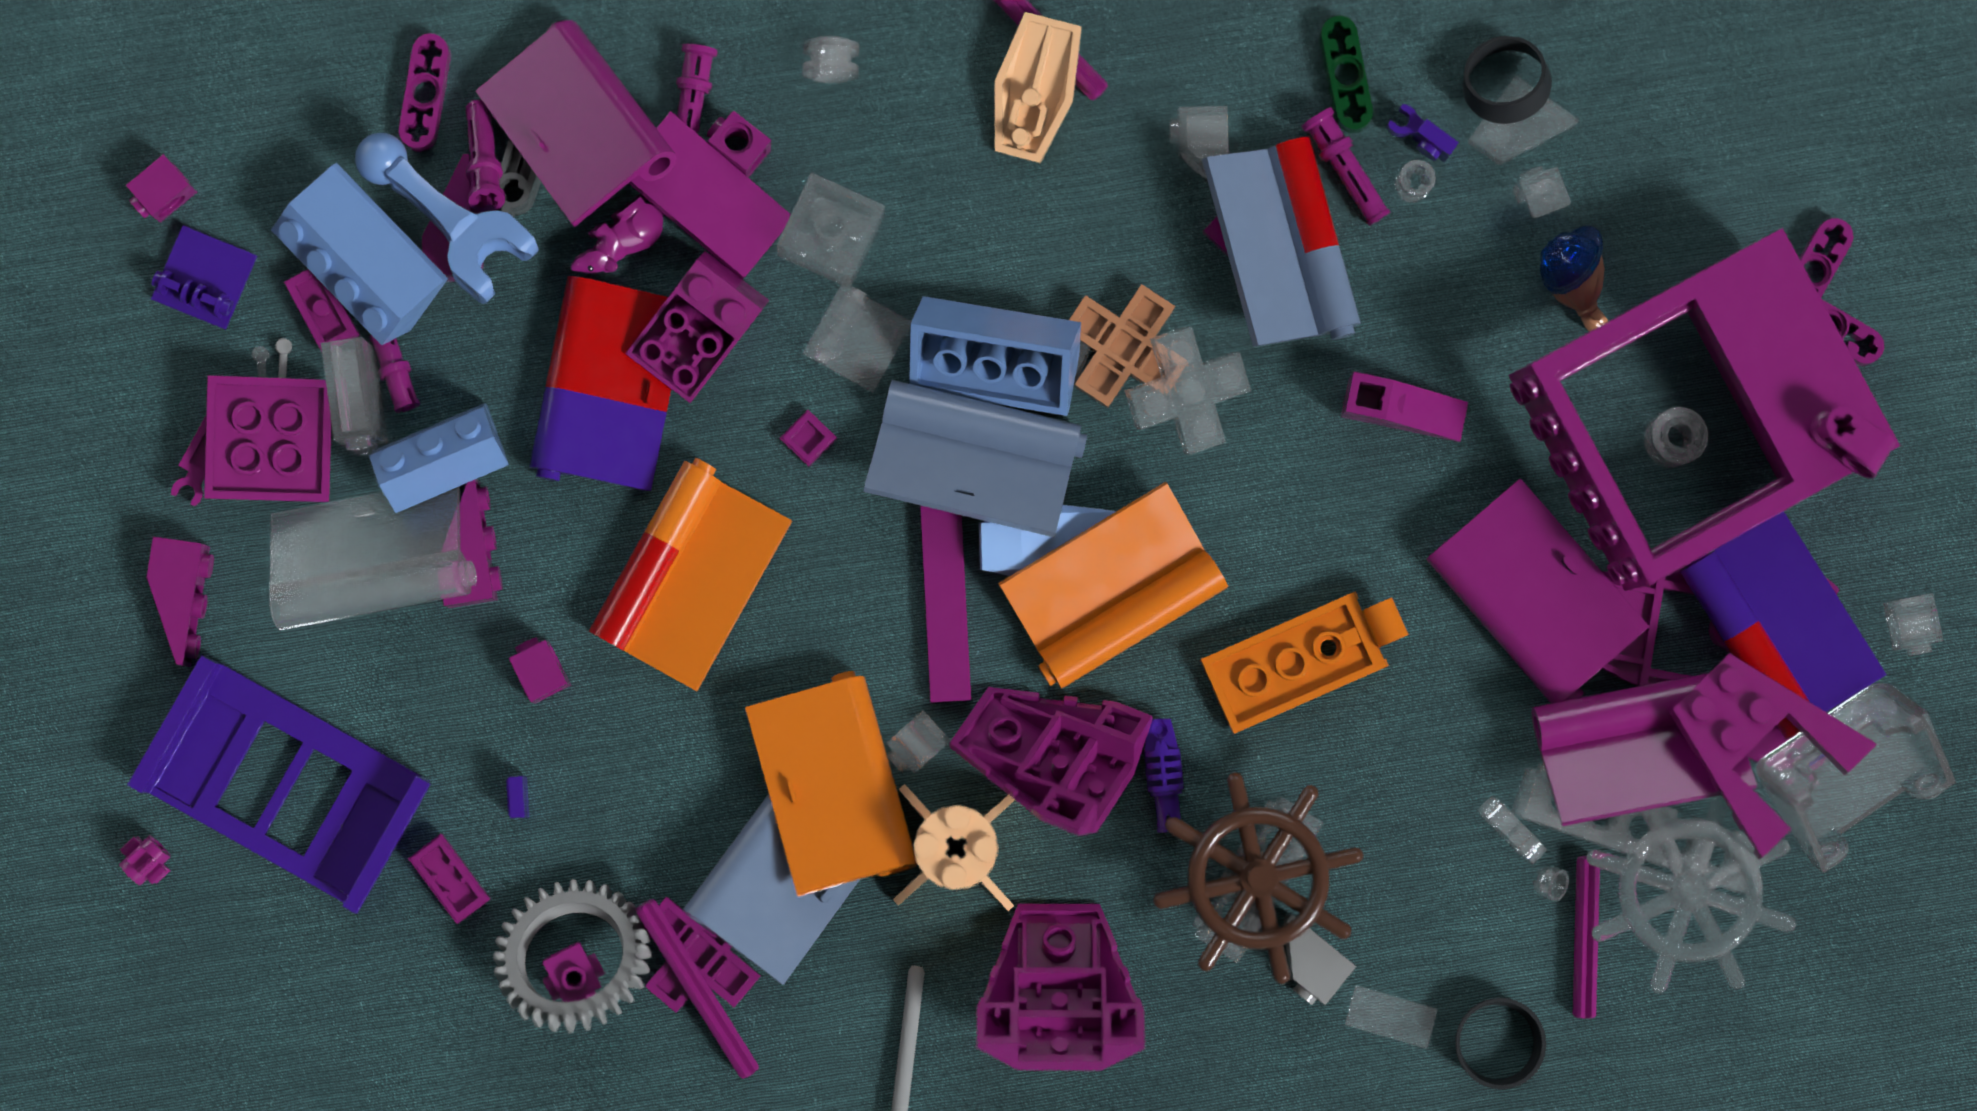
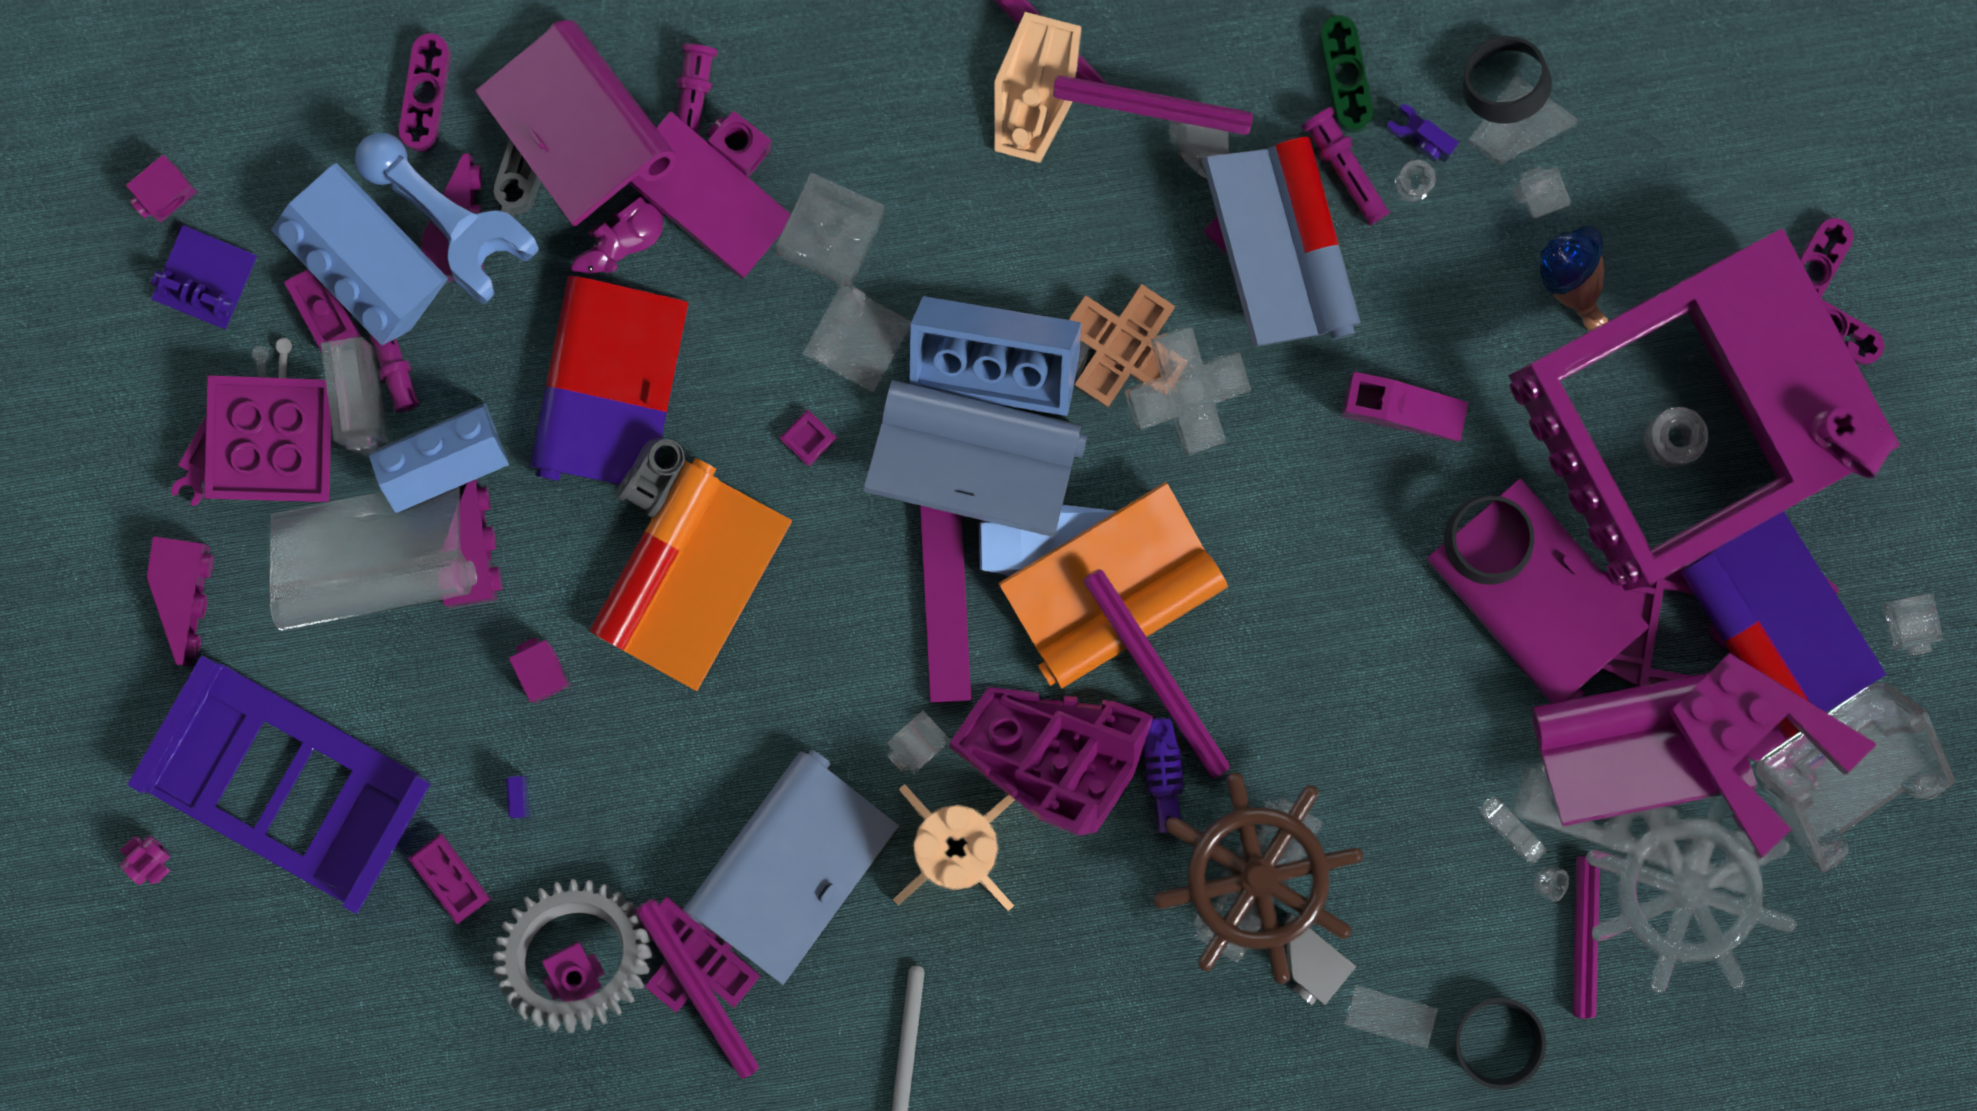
(483, 169): magenta pin -> none
(650, 477): none -> dark grey piece
(697, 326): magenta slope -> none
(830, 59): clear wheel -> none
(831, 785): orange door -> none
(1060, 993): magenta wedge -> none
(1152, 105): none -> magenta axle
(1156, 673): none -> magenta axle
(1287, 665): orange hinge -> none
(1458, 561): none -> black tyre

